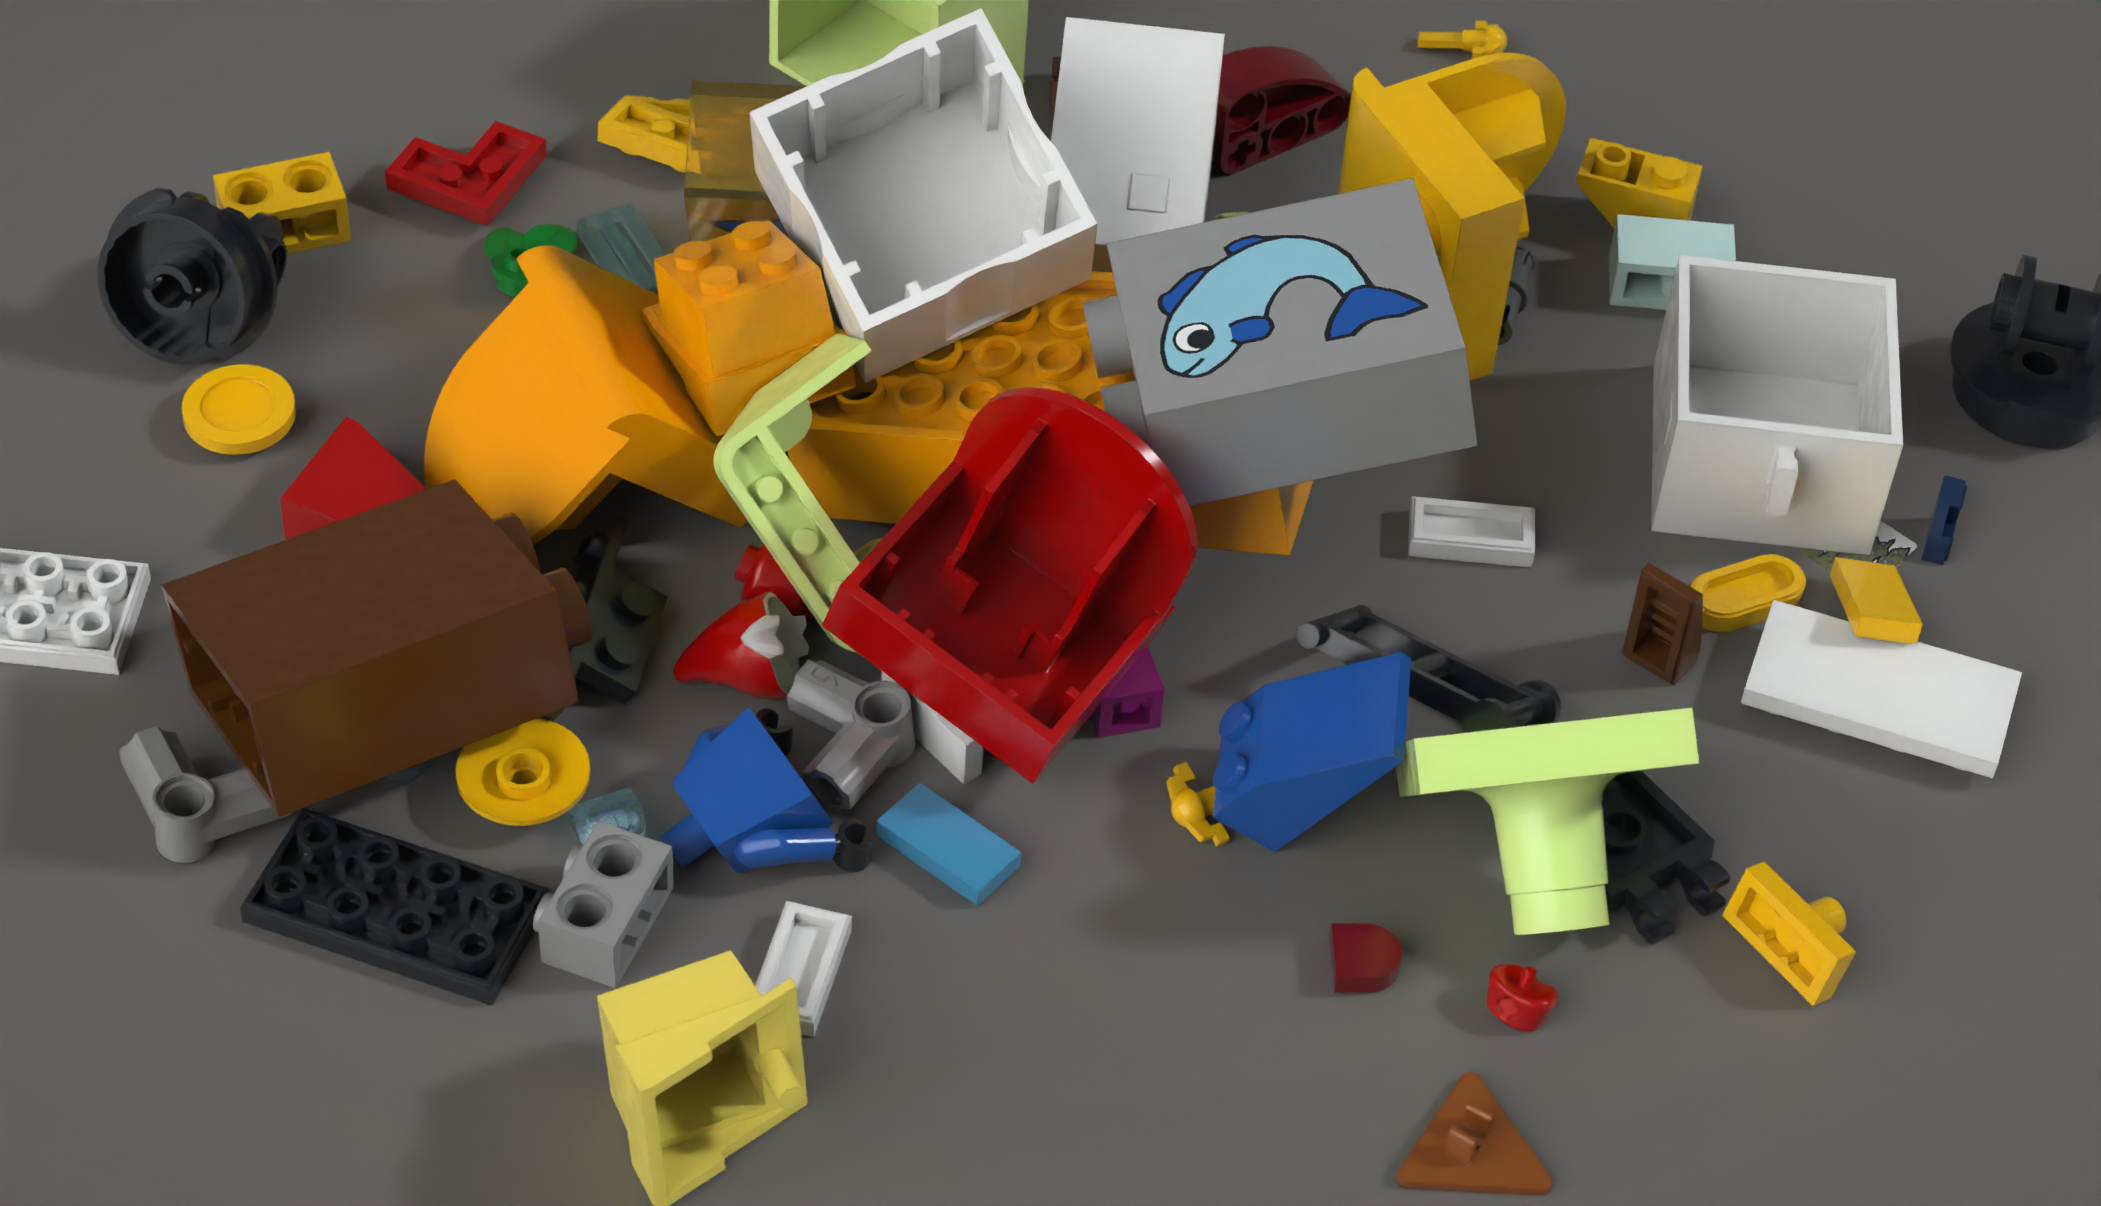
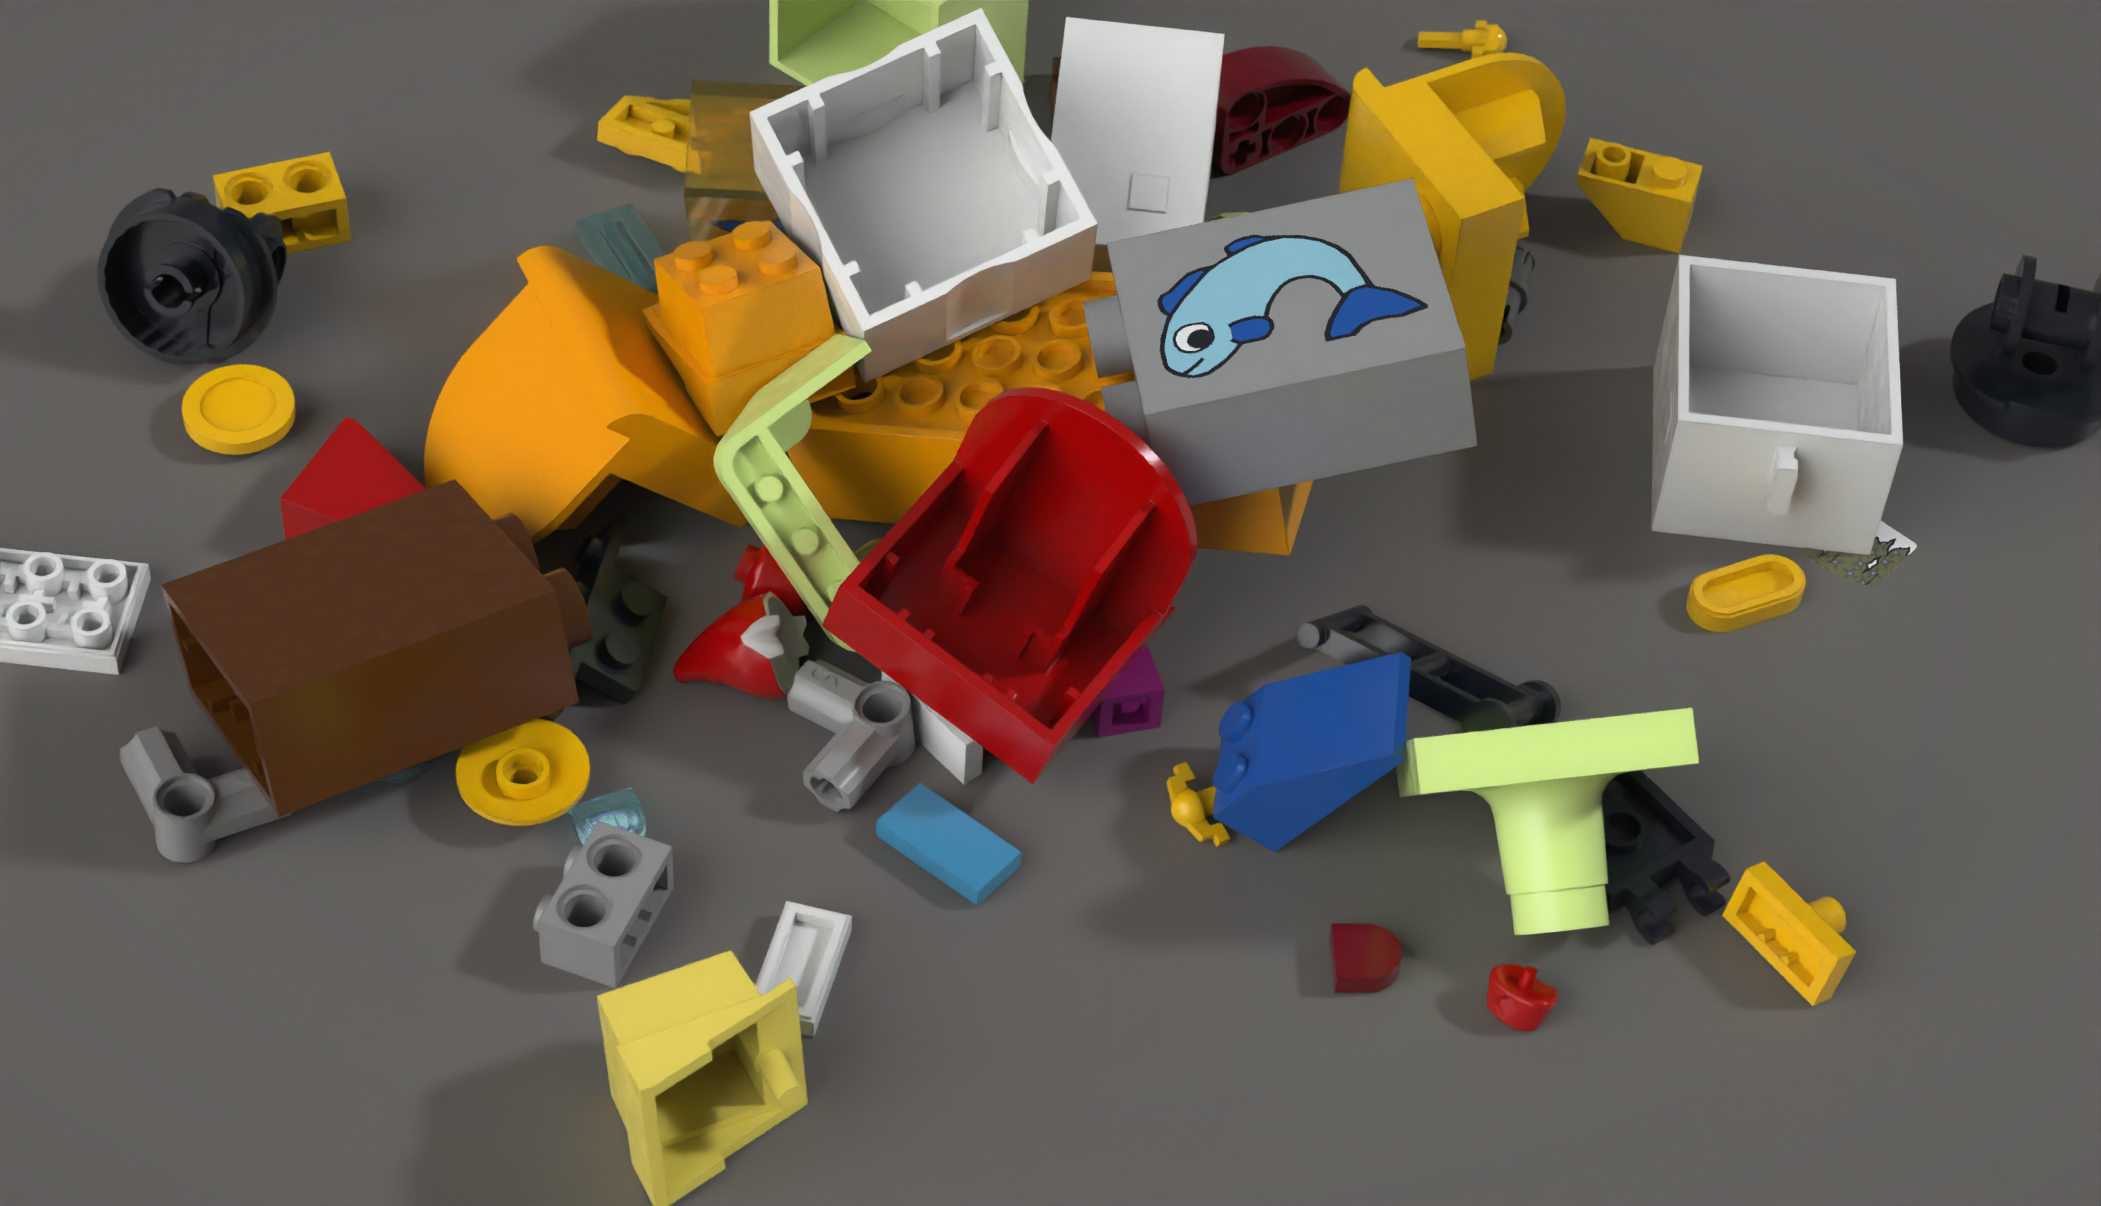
(395, 906): black tile -> none
(468, 184): red plate -> none
(506, 245): green plate -> none
(756, 804): blue torso -> none
(1471, 532): white tile -> none
(1473, 1148): dark orange piece -> none
(1647, 253): light aqua brick -> none
(1664, 625): reddish brown slope -> none
(1875, 601): yellow tile -> none
(1882, 690): white tile -> none
(1944, 520): dark blue tile -> none

